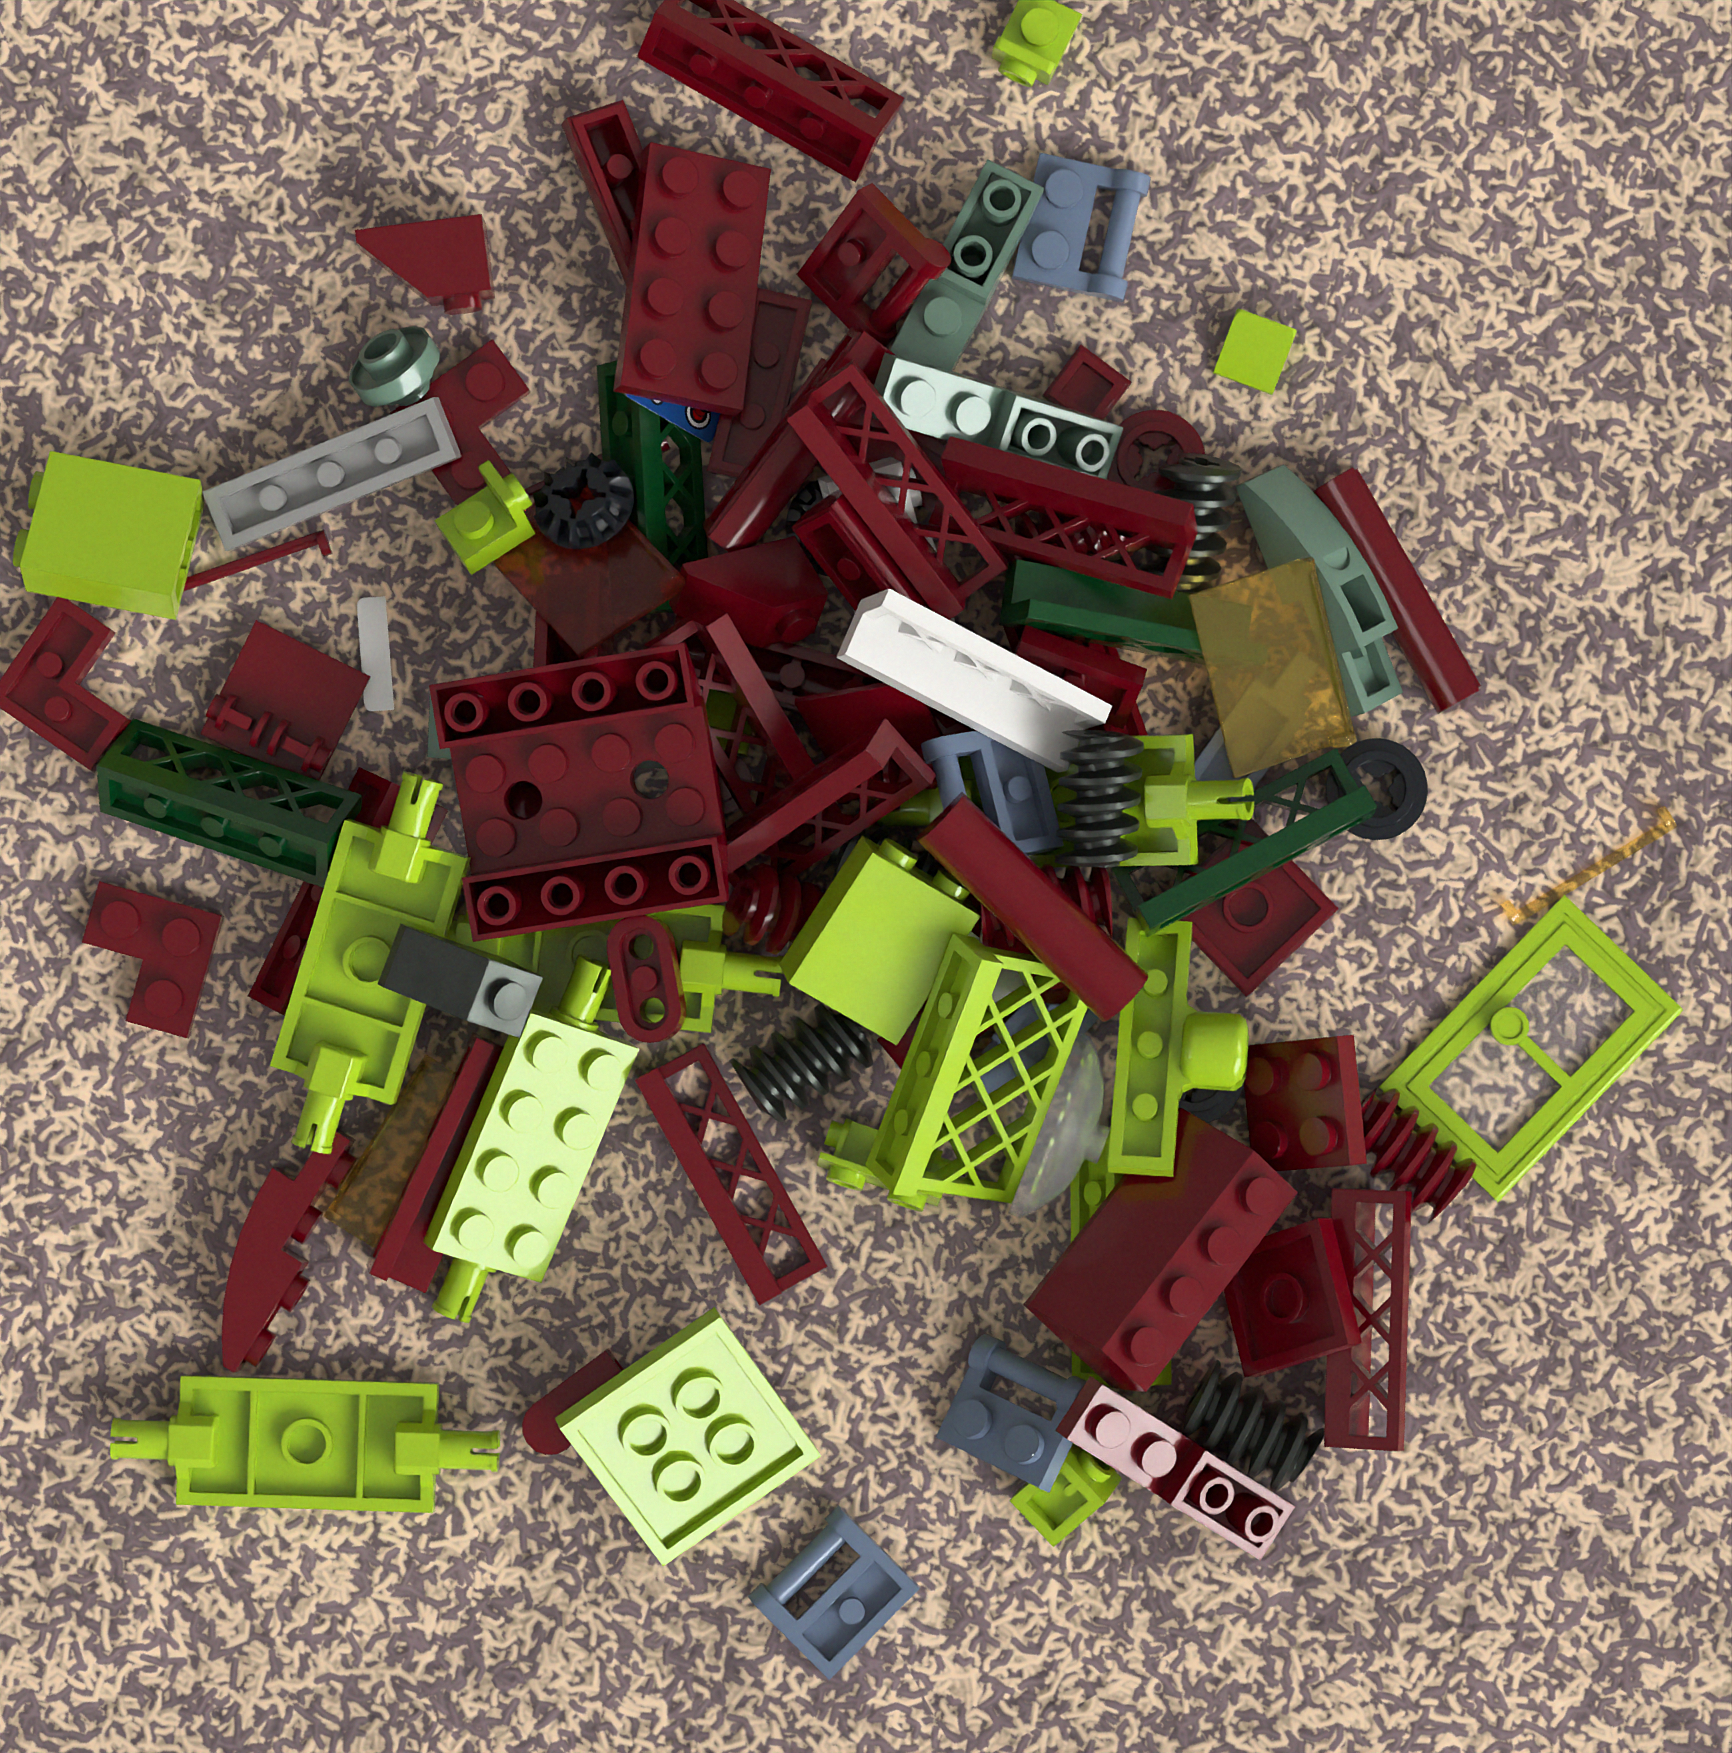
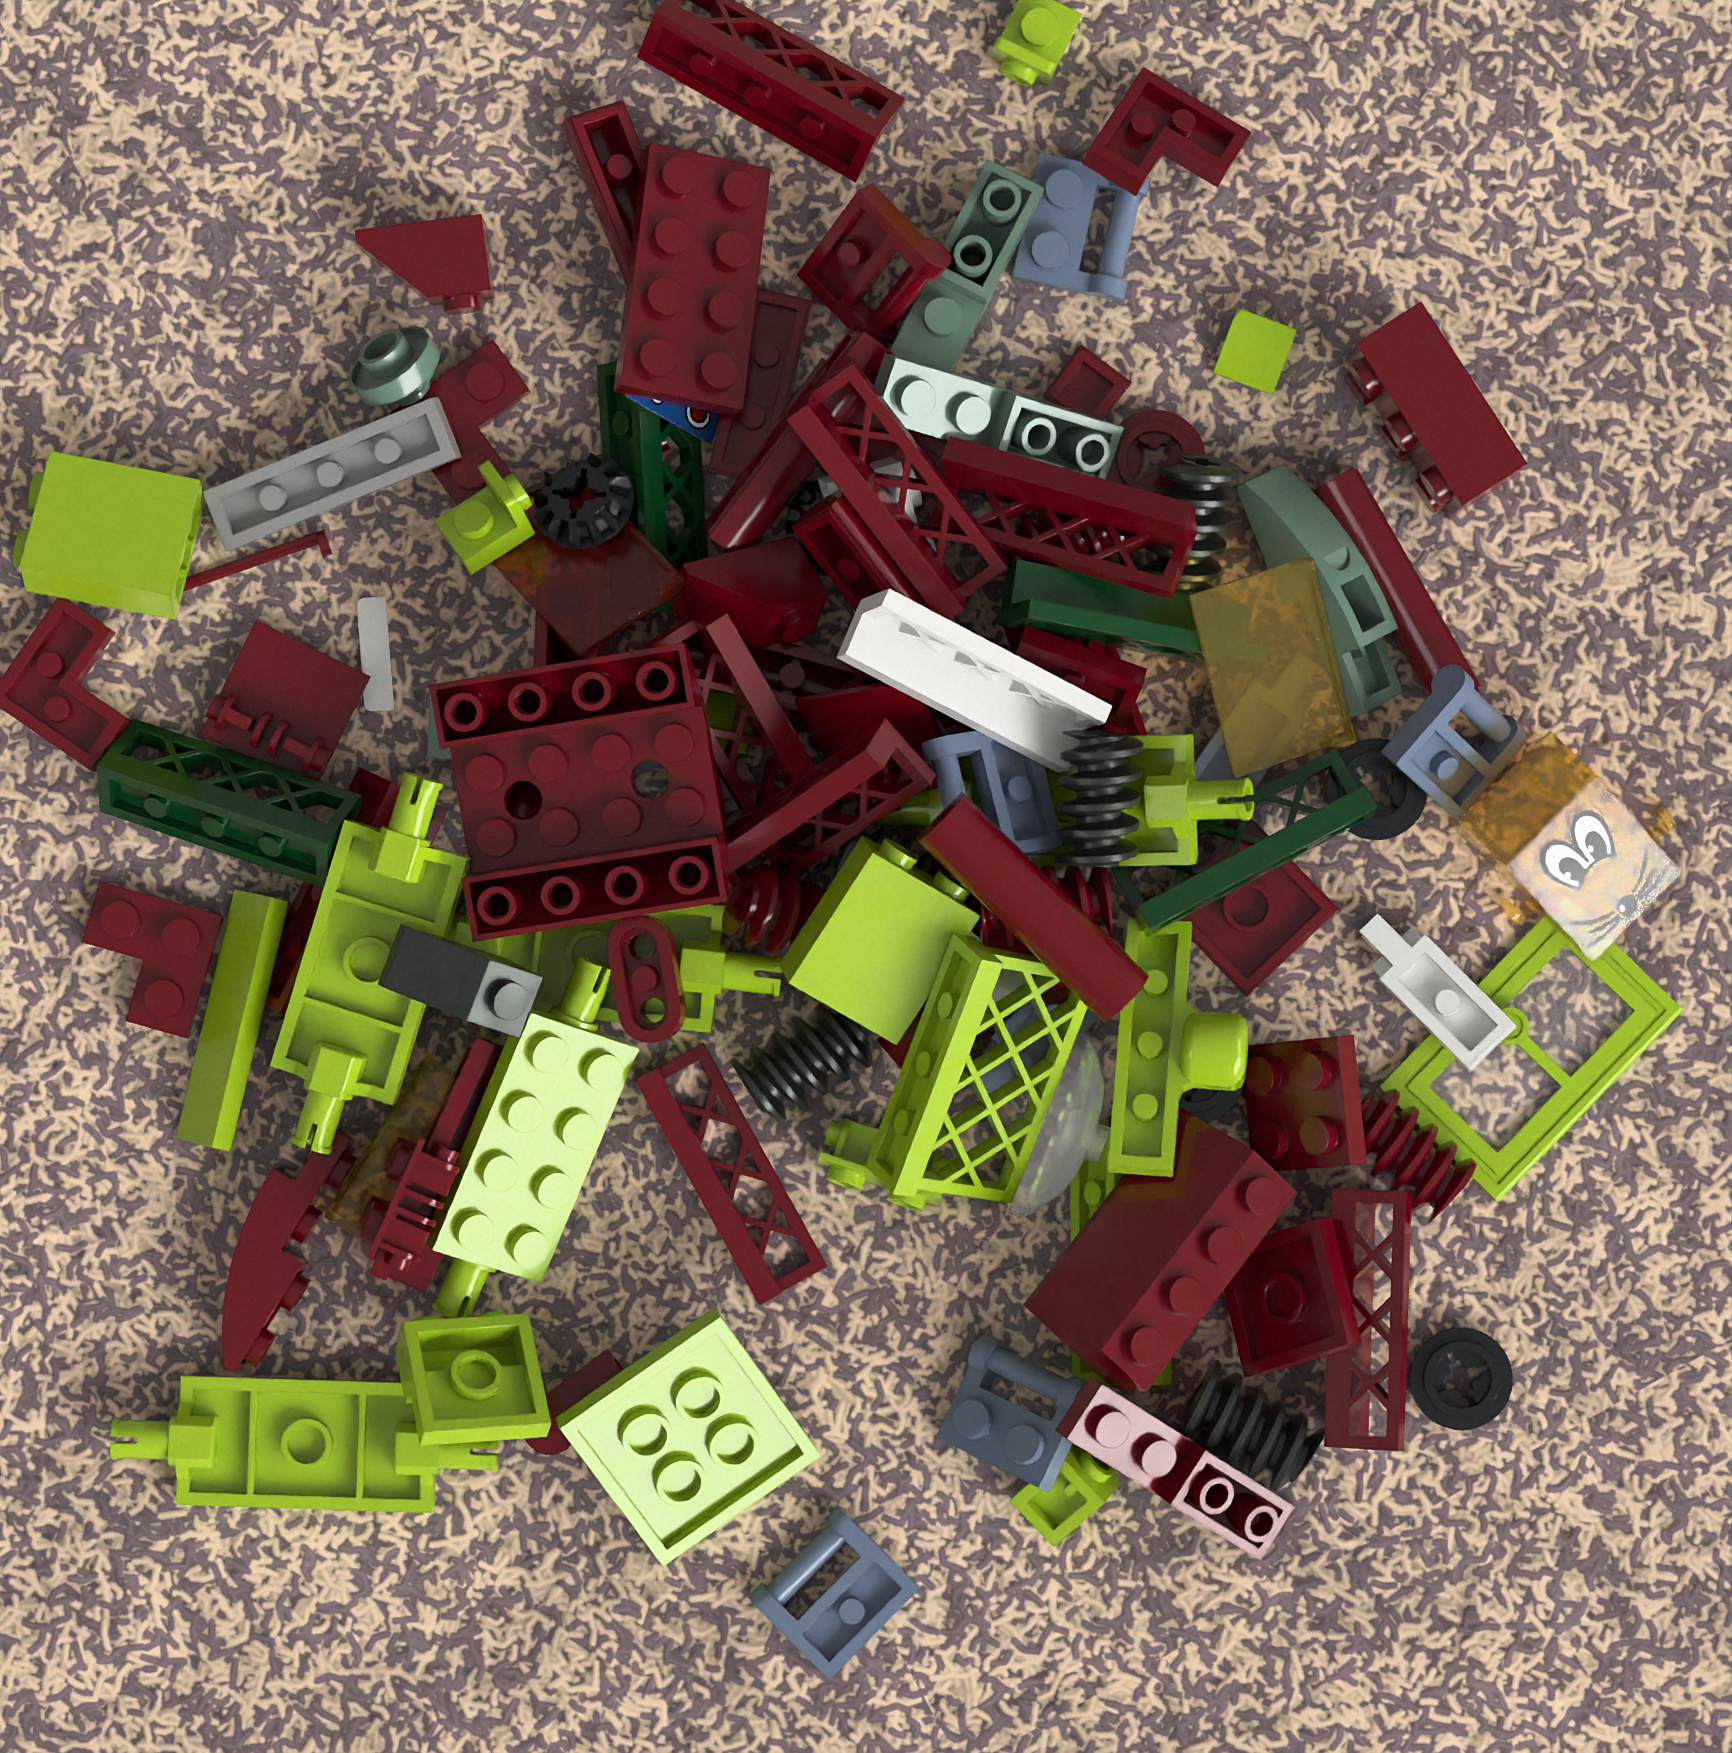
(232, 1020): none -> lime tile
(406, 1165): none -> dark red hinge
(472, 1378): none -> lime plate
(1164, 121): none -> dark red plate
(1432, 412): none -> dark red brick
(1437, 992): none -> white hinge
(1440, 758): none -> sand blue plate
(1489, 1390): none -> black gear
(1568, 847): none -> clear yellow slope

